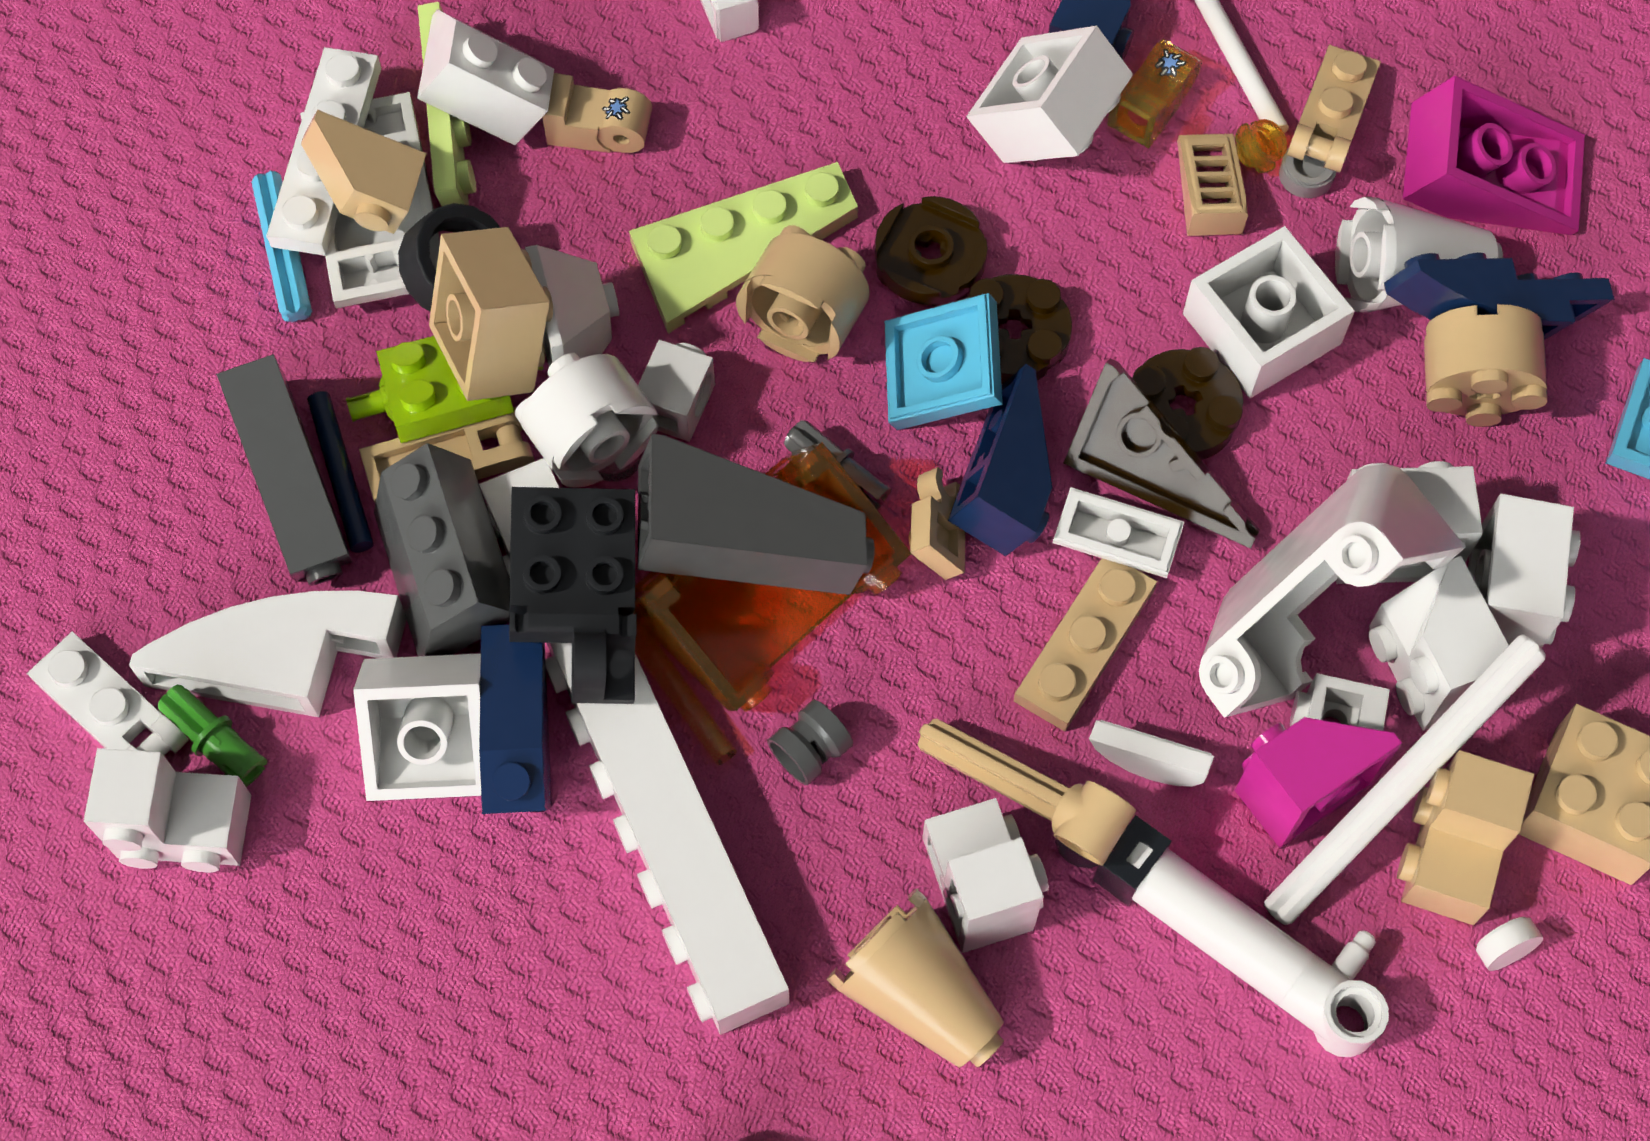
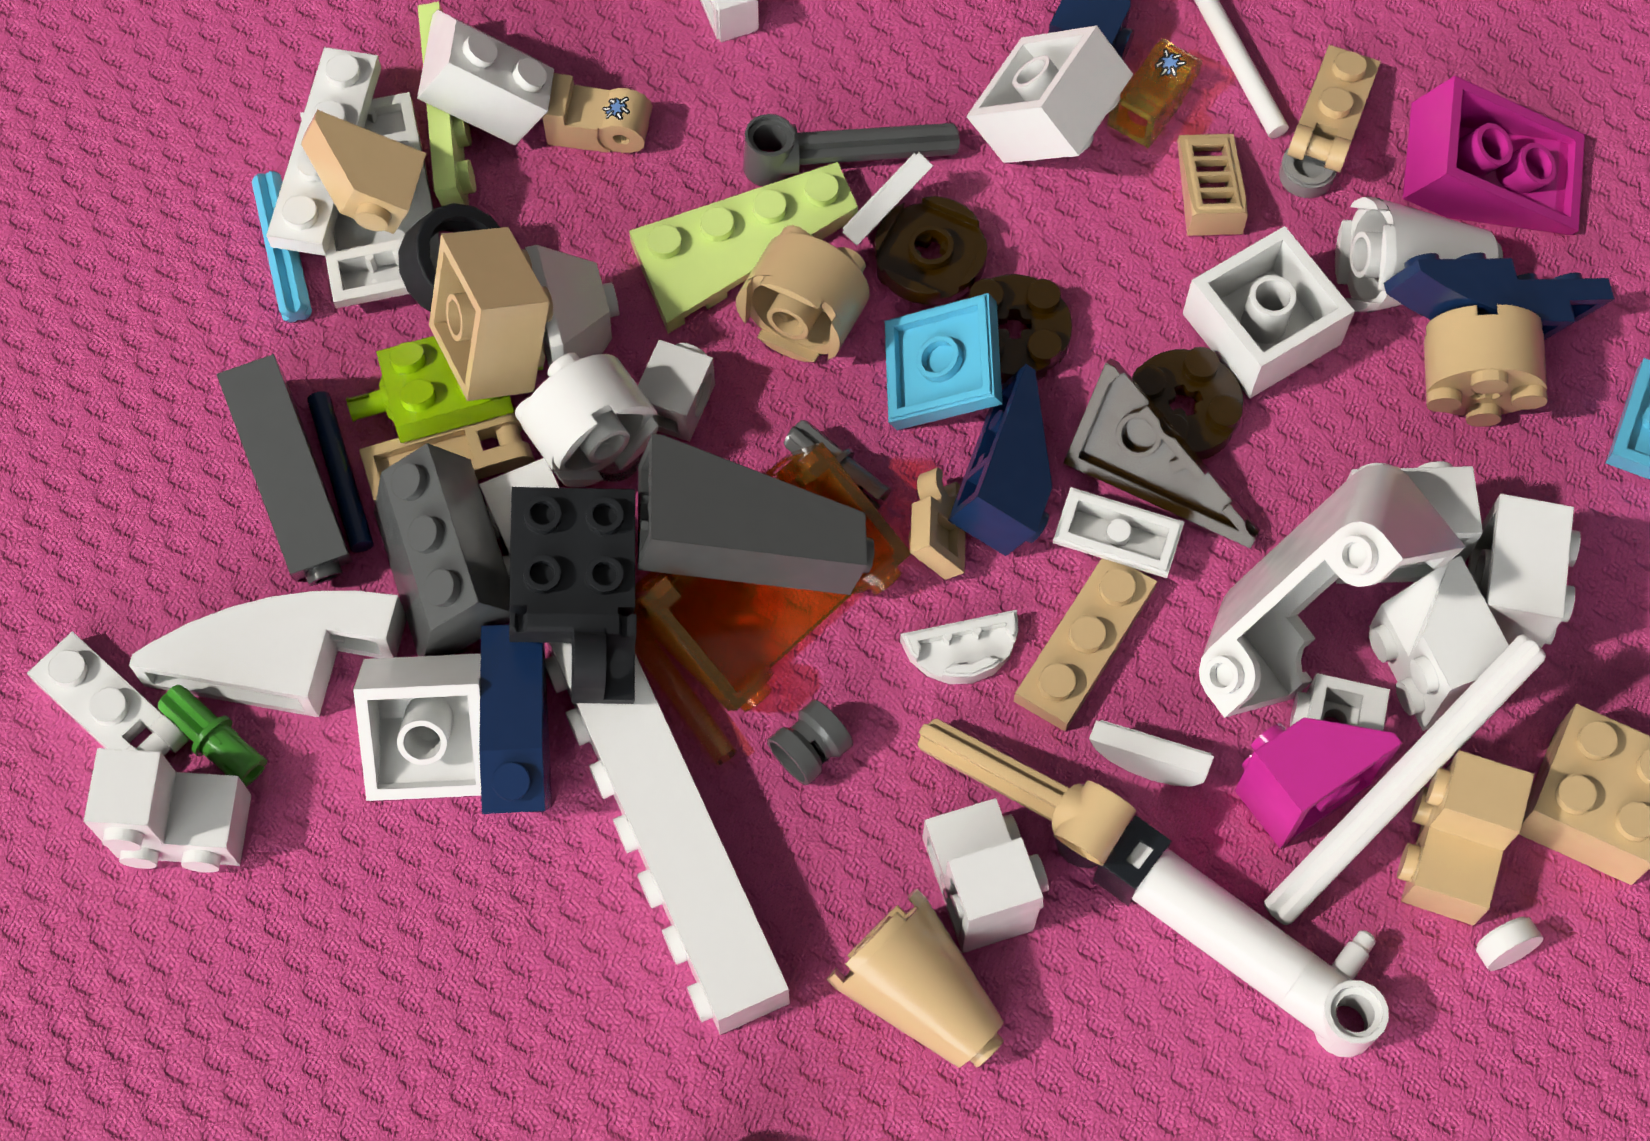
(822, 147): none -> dark grey axle
(886, 198): none -> white tile
(963, 649): none -> white tile
(1260, 145): clear yellow plate -> none

